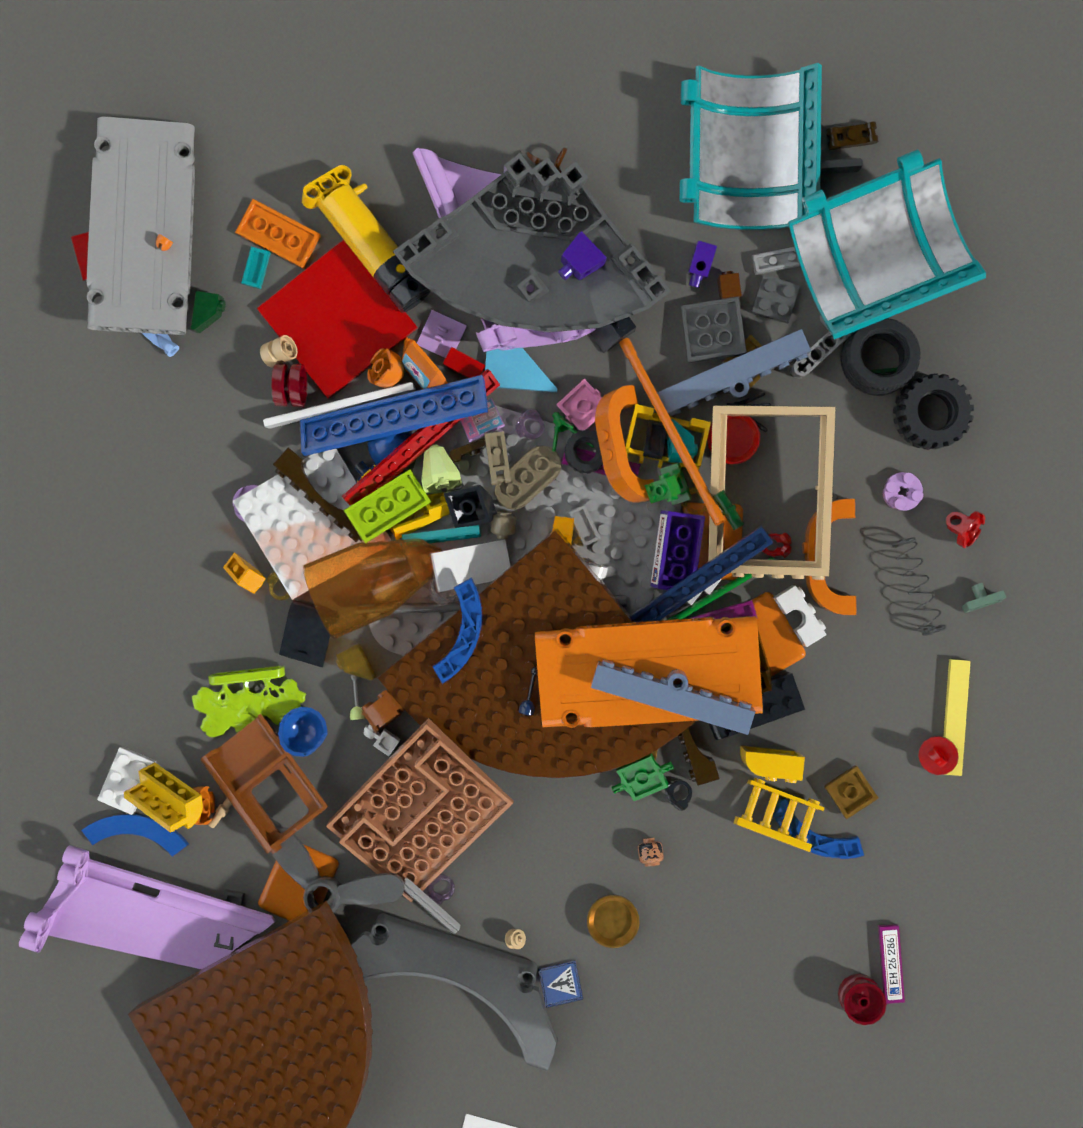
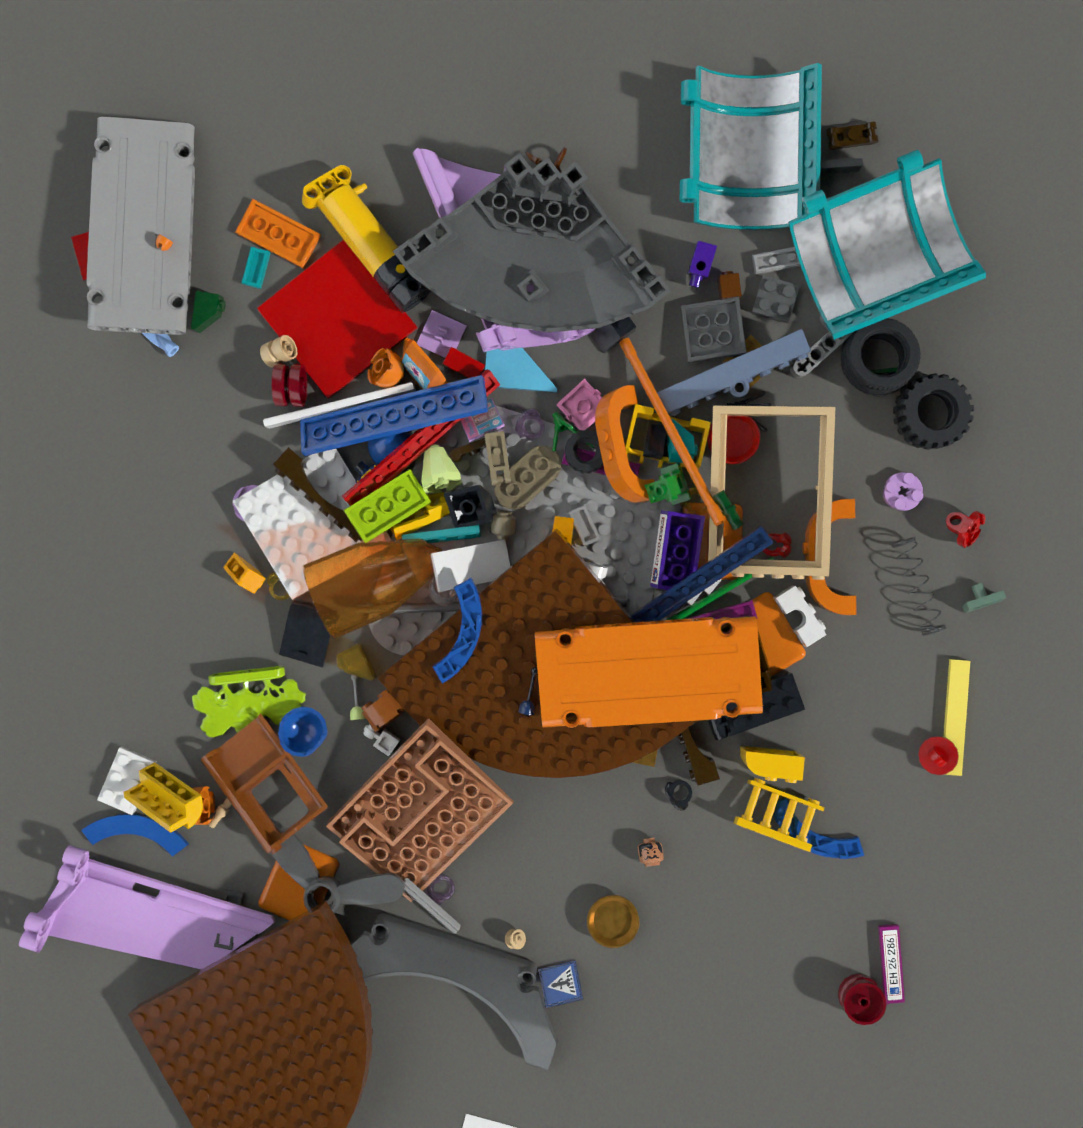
(581, 258): dark purple torso -> none
(642, 777): green plate -> none
(673, 697): sand blue hinge -> none
(851, 792): pearl gold plate -> none

